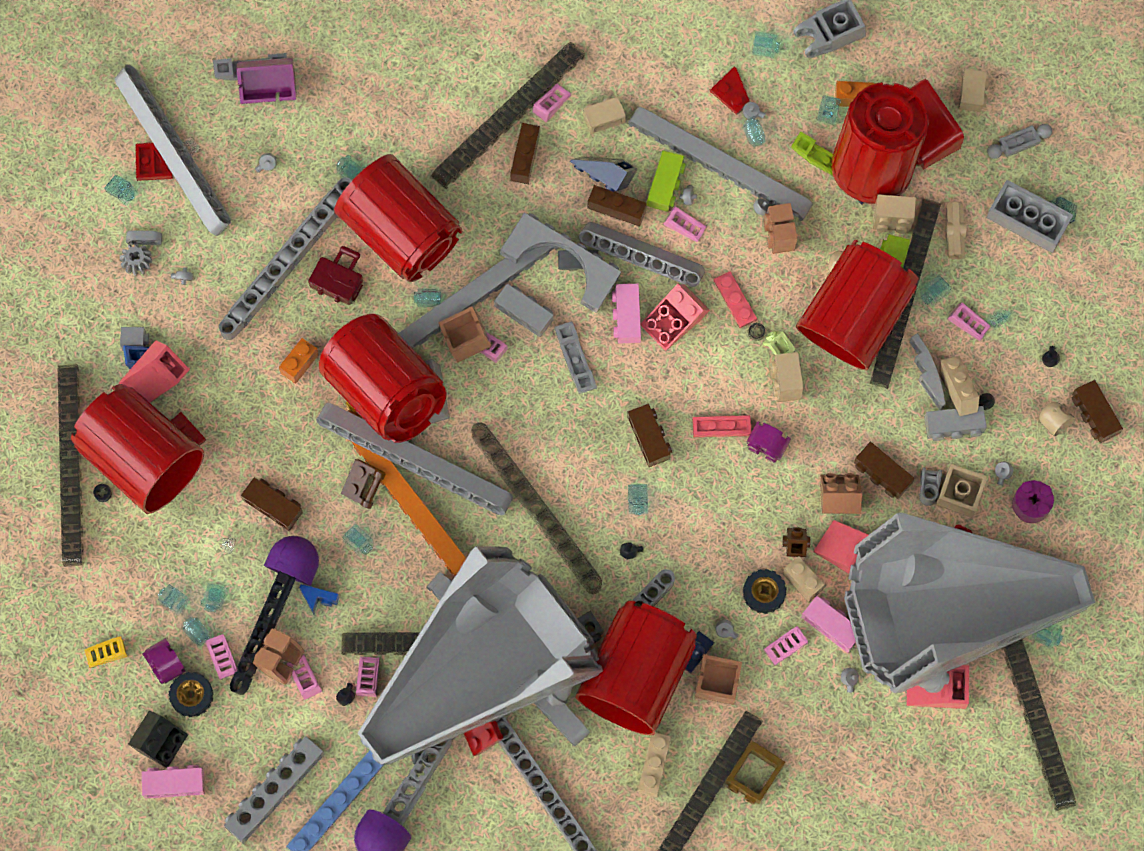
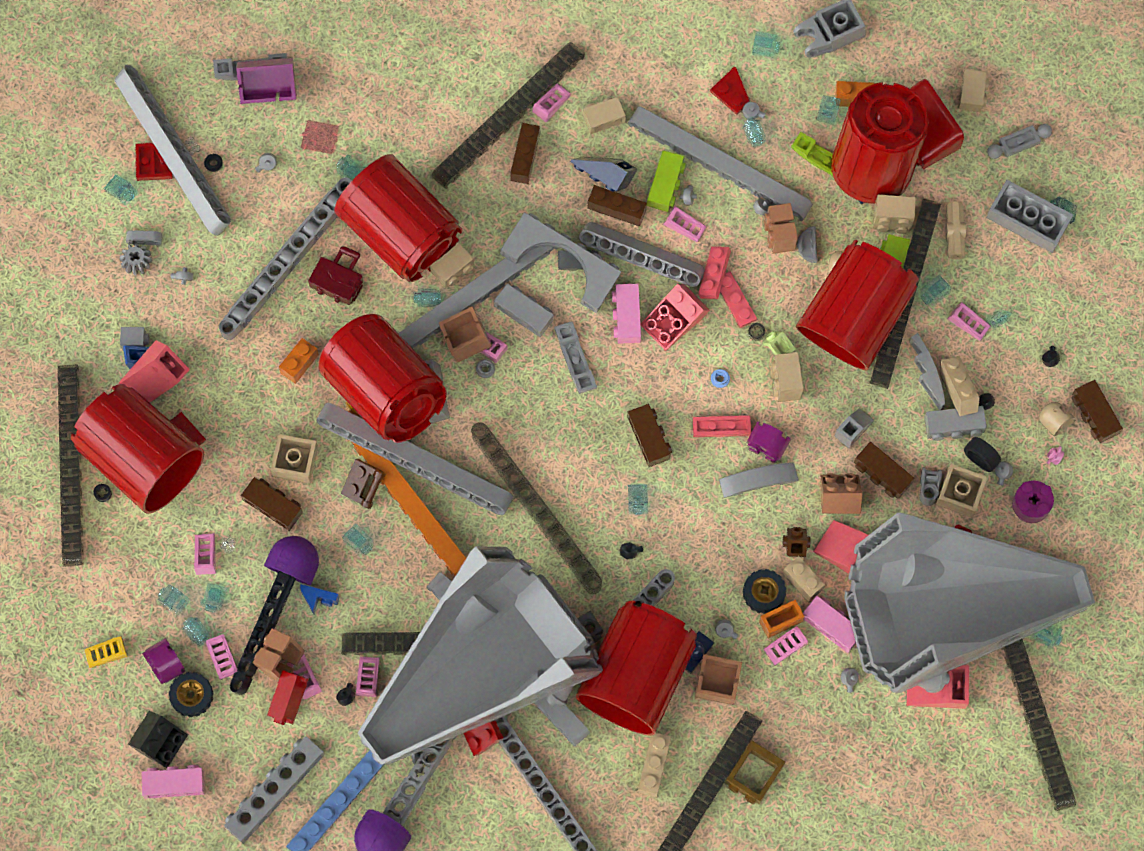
(205, 566): none -> bright pink slope
(213, 157): none -> black plate
(287, 697): none -> red brick
(294, 458): none -> tan brick
(319, 137): none -> clear pink piece
(452, 265): none -> tan piece
(481, 364): none -> light grey plate
(714, 272): none -> coral plate
(720, 372): none -> light blue plate
(758, 478): none -> light grey slope
(781, 619): none -> orange piece
(807, 245): none -> light grey plate
(853, 427): none -> light grey slope
(982, 454): none -> black tyre
(1055, 455): none -> bright pink plate

